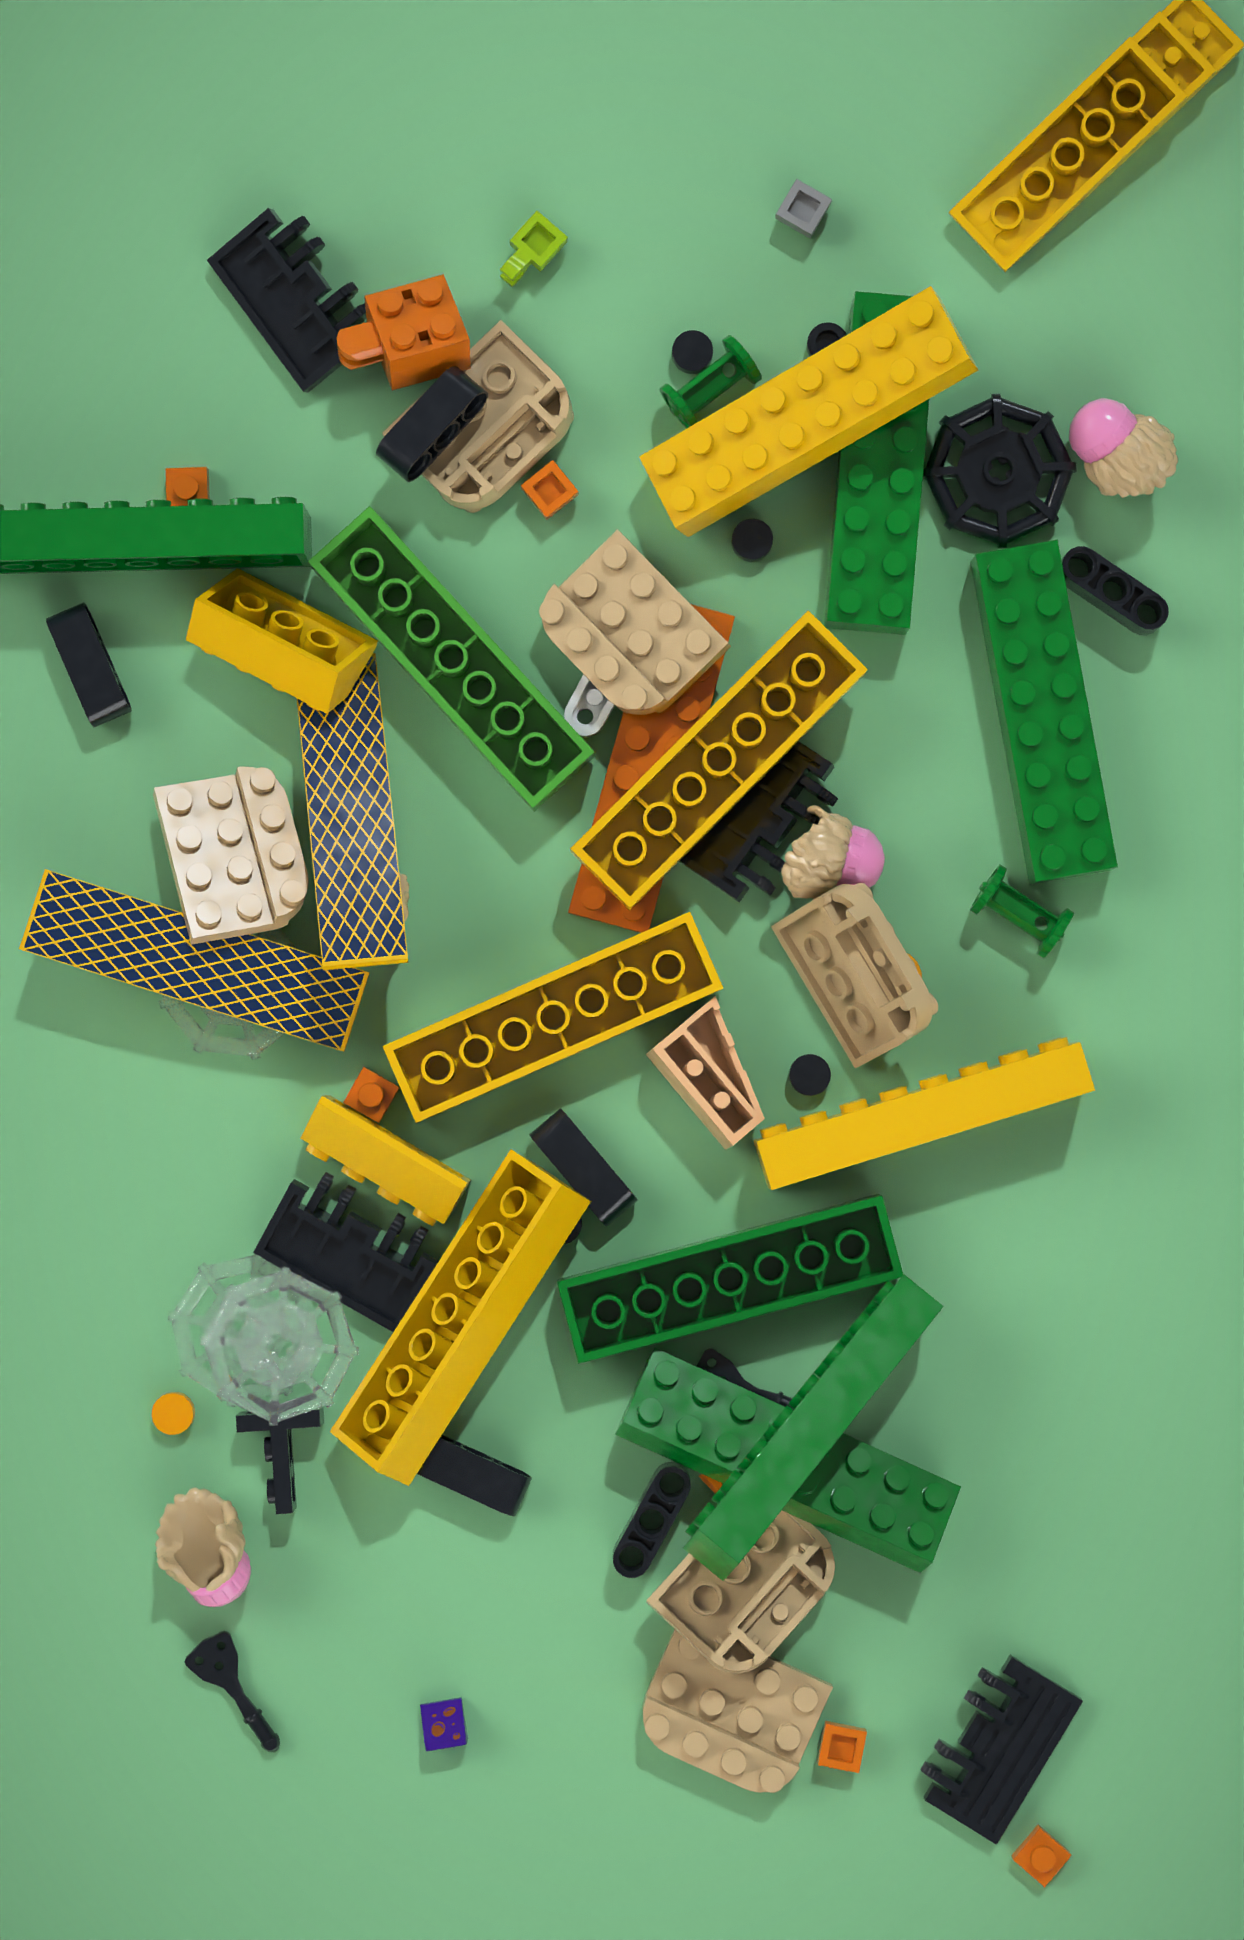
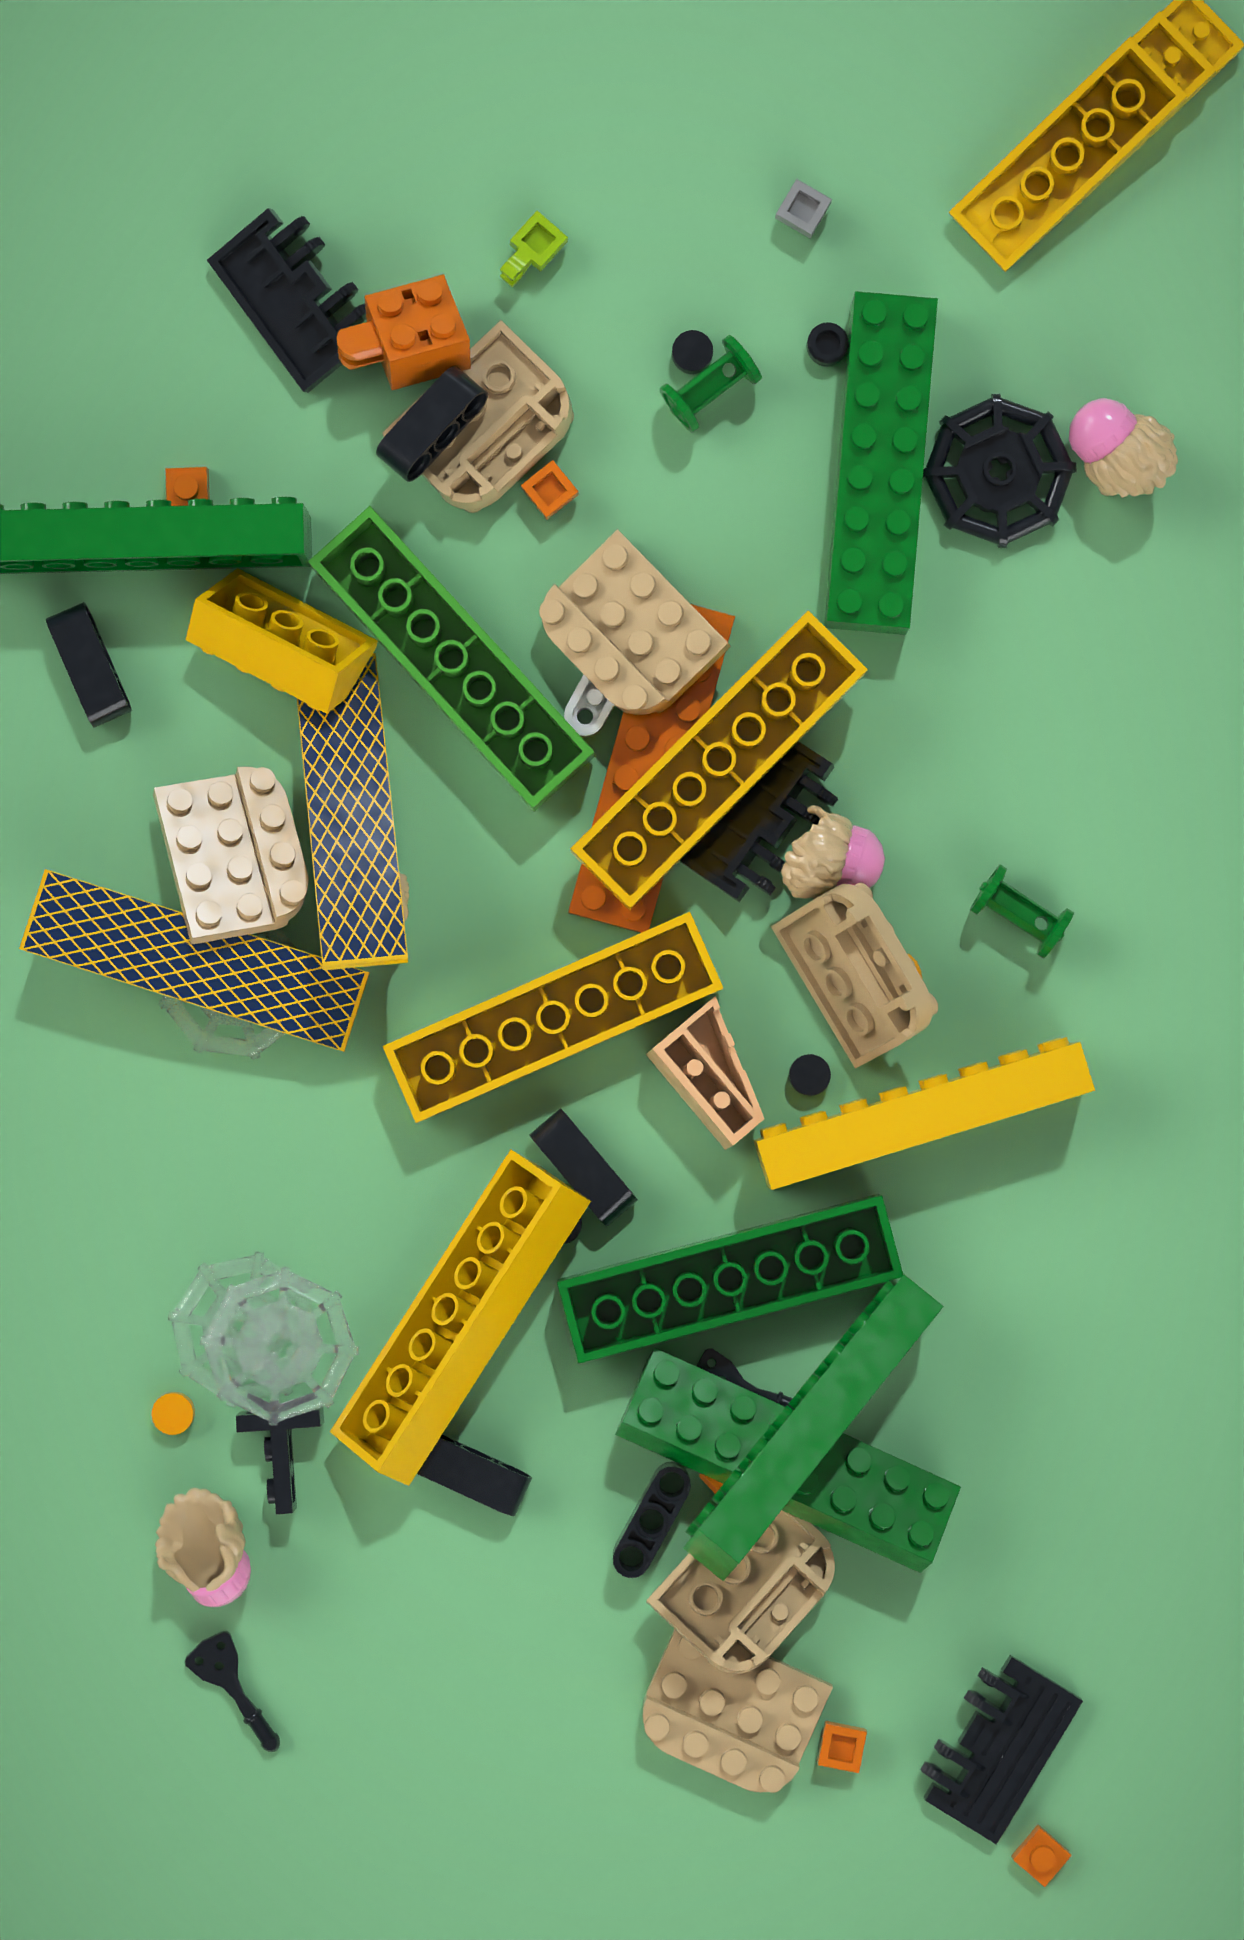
(344, 1257): black hinge -> none
(371, 1094): orange plate -> none
(384, 1159): yellow slope -> none
(444, 1724): dark purple slope -> none
(752, 540): black tile -> none
(808, 412): yellow brick -> none
(1043, 712): green brick -> none
(1133, 591): black beam -> none

